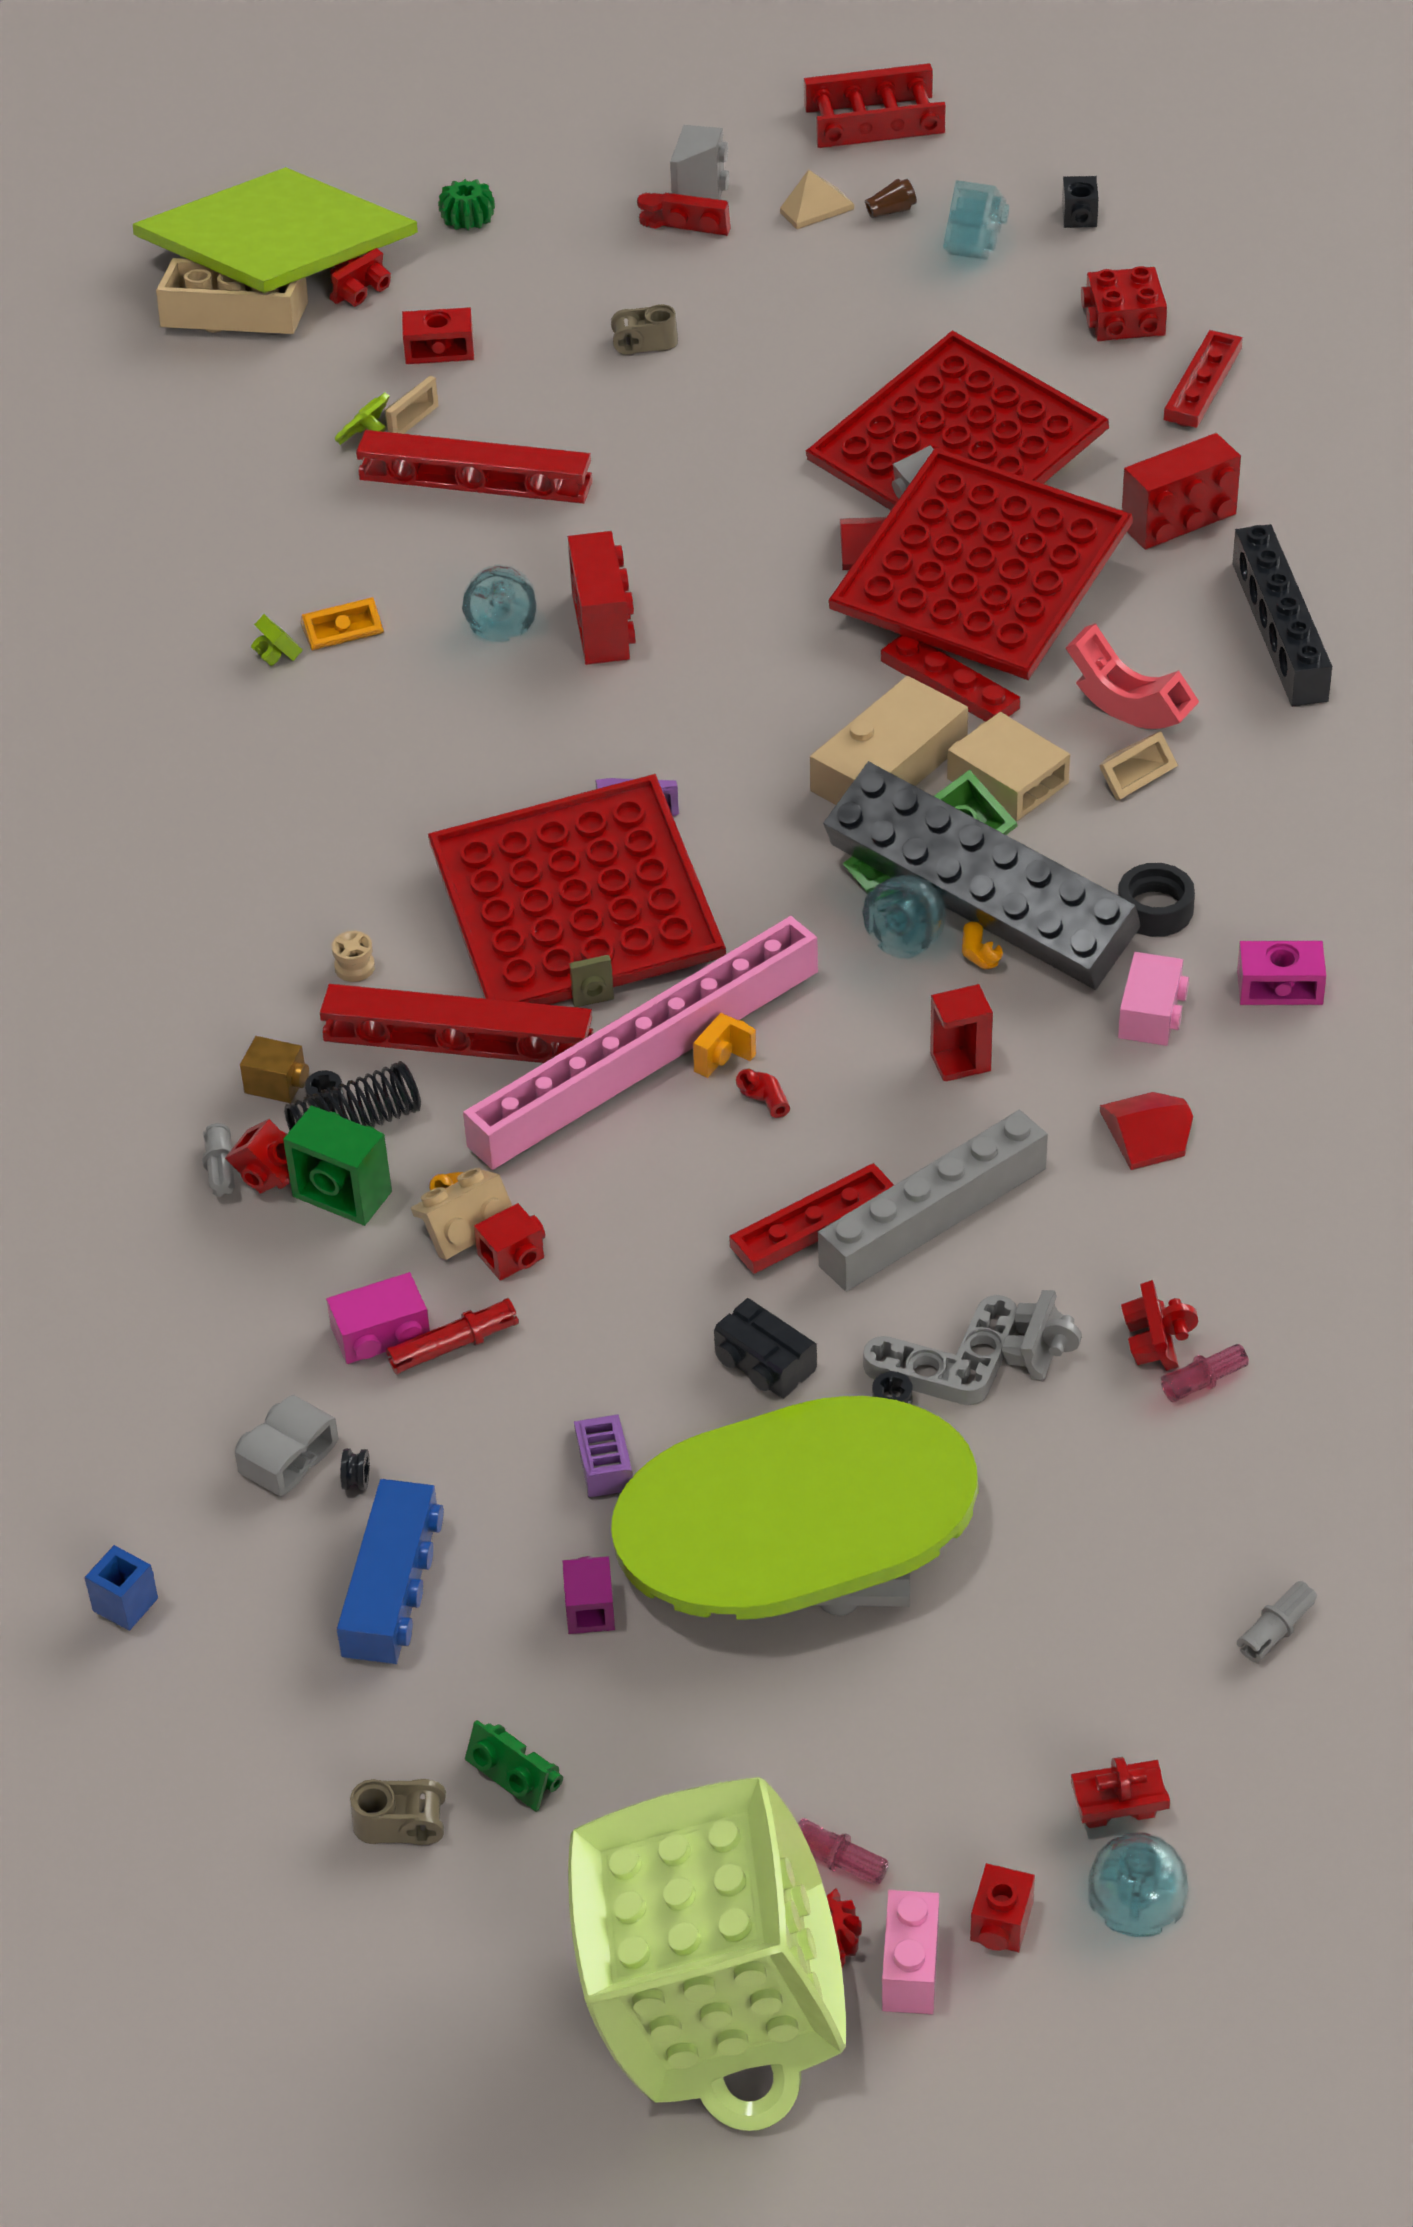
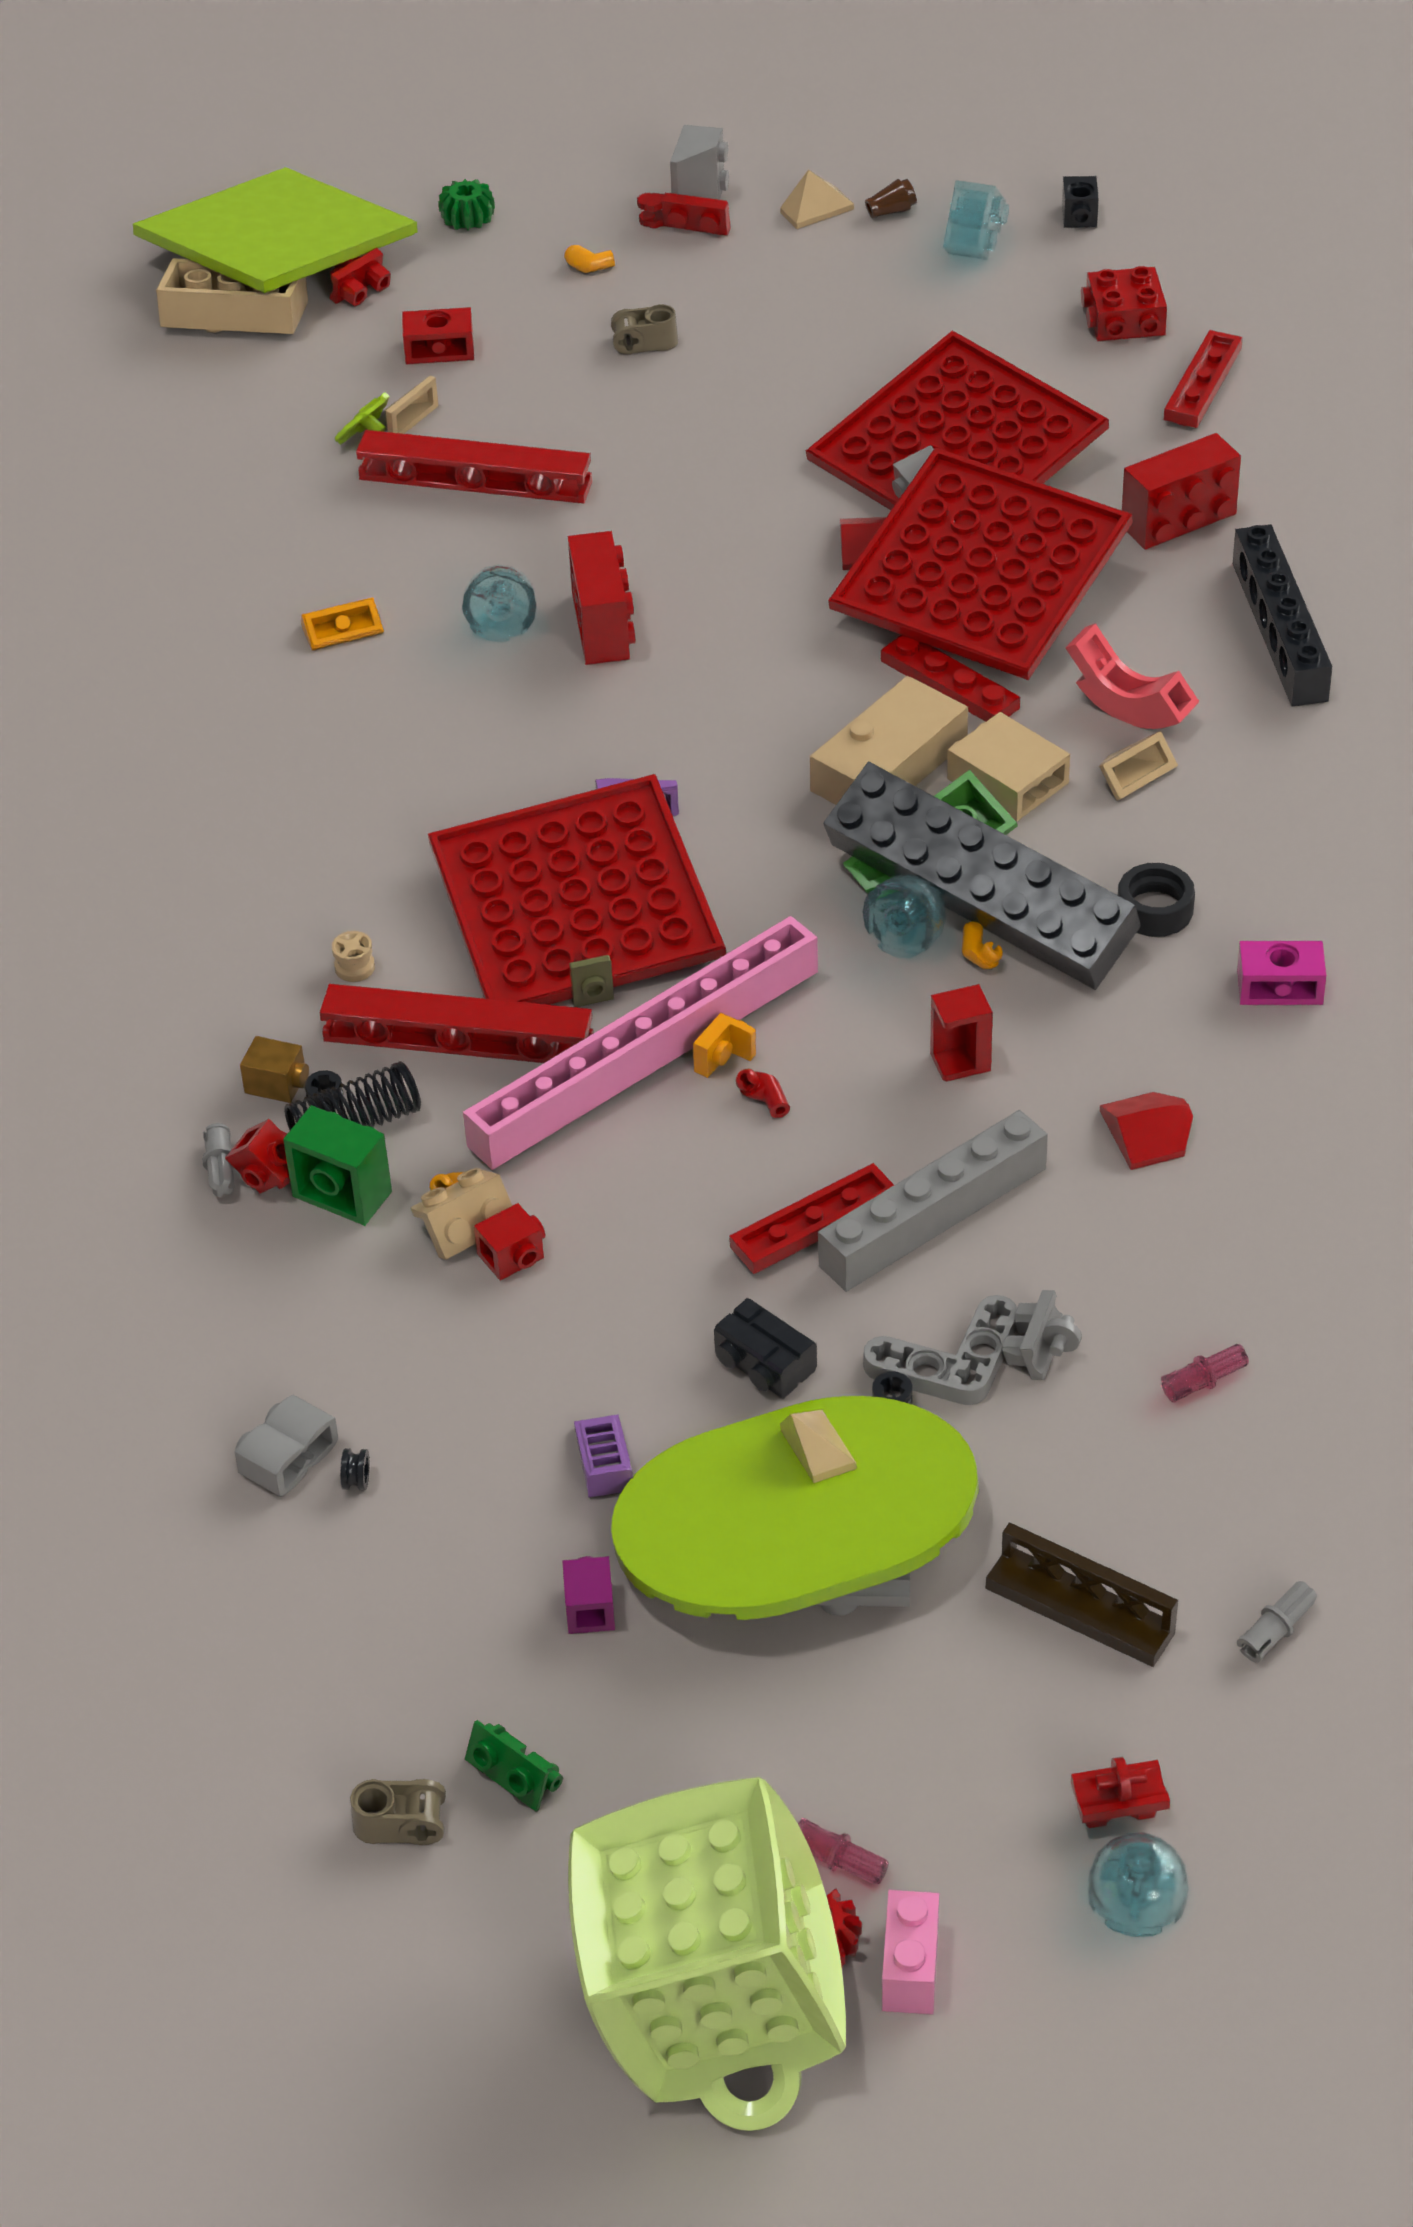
(121, 1587): blue brick -> none
(274, 642): lime tile -> none
(377, 1317): dark pink brick -> none
(389, 1571): blue brick -> none
(463, 1331): red pin -> none
(587, 261): none -> light orange arm
(817, 1445): none -> tan slope
(873, 88): red fence -> none
(1002, 1908): red brick -> none
(1082, 1600): none -> dark brown fence
(1152, 998): bright pink brick -> none
(1163, 1323): red hips -> none

